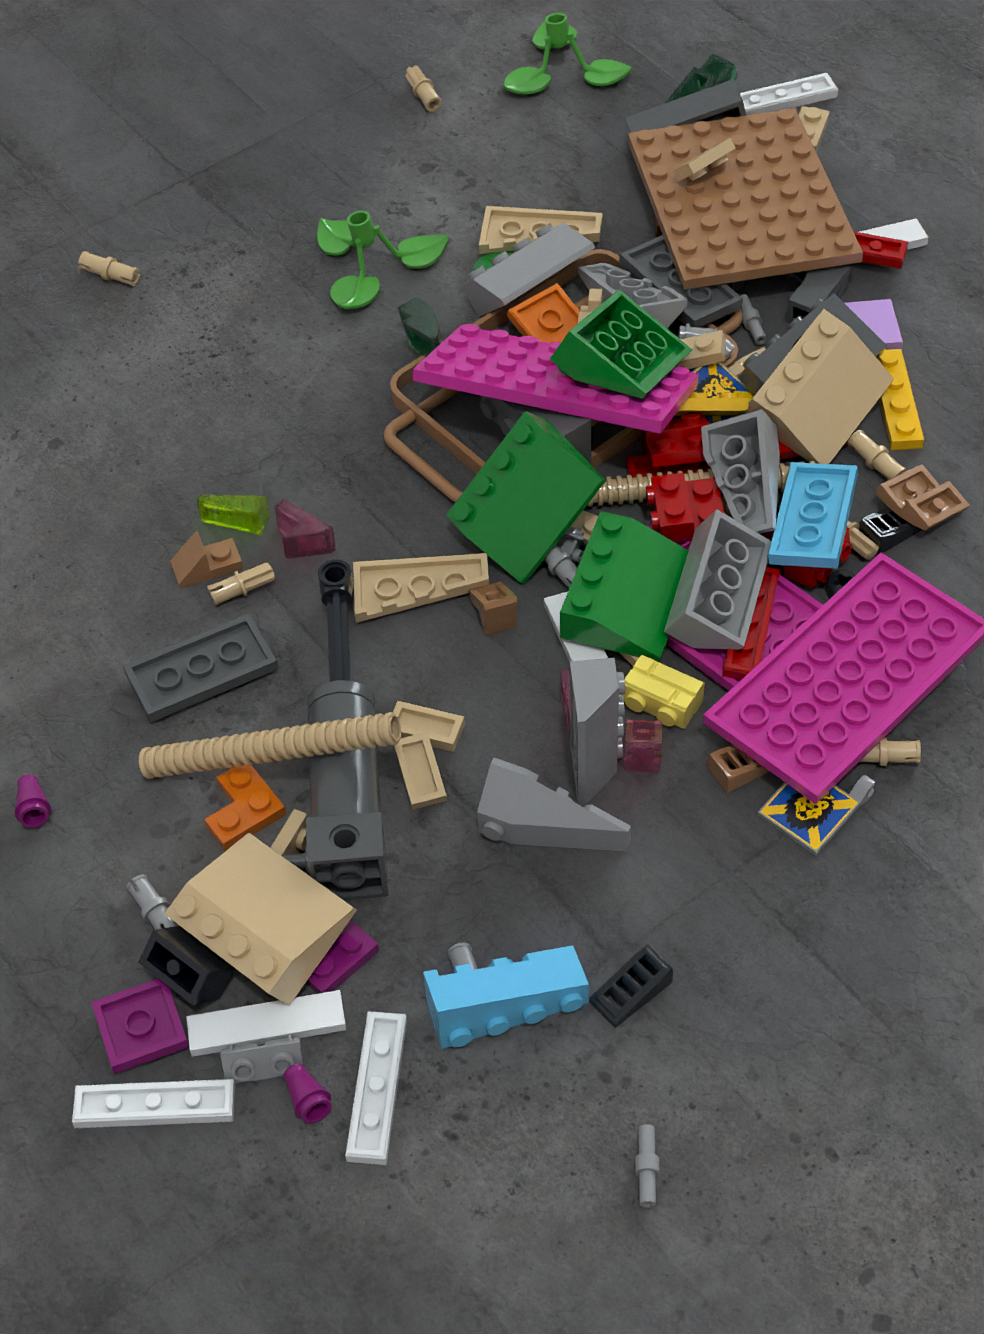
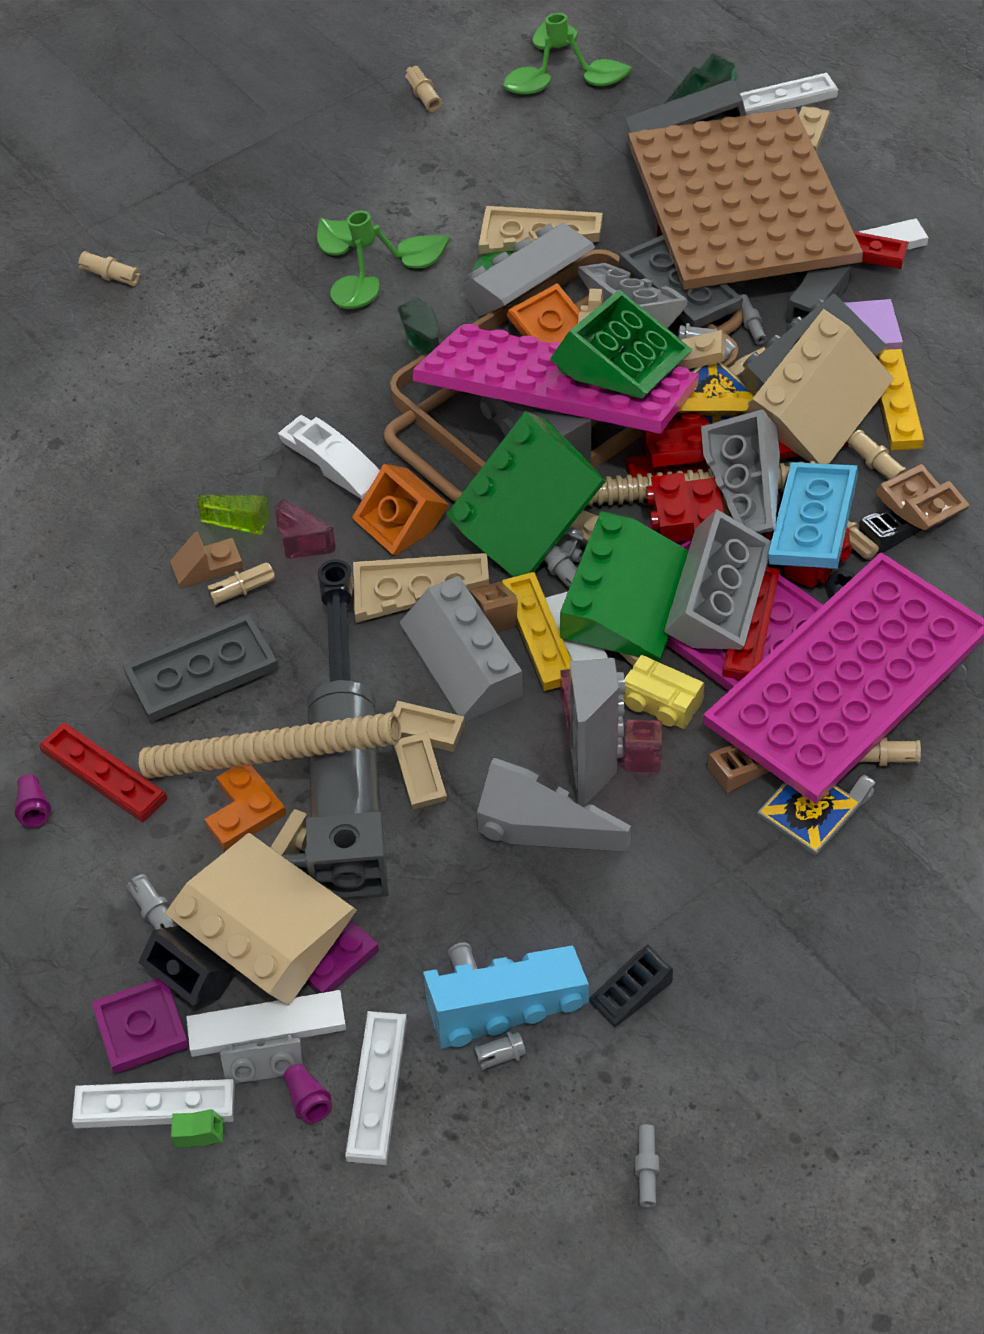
(103, 772): none -> red tile
(196, 1128): none -> bright green piece
(332, 452): none -> white slope
(399, 509): none -> orange slope
(462, 650): none -> light grey slope
(500, 1051): none -> light grey pin
(539, 630): none -> yellow plate
(714, 156): tan plate -> none

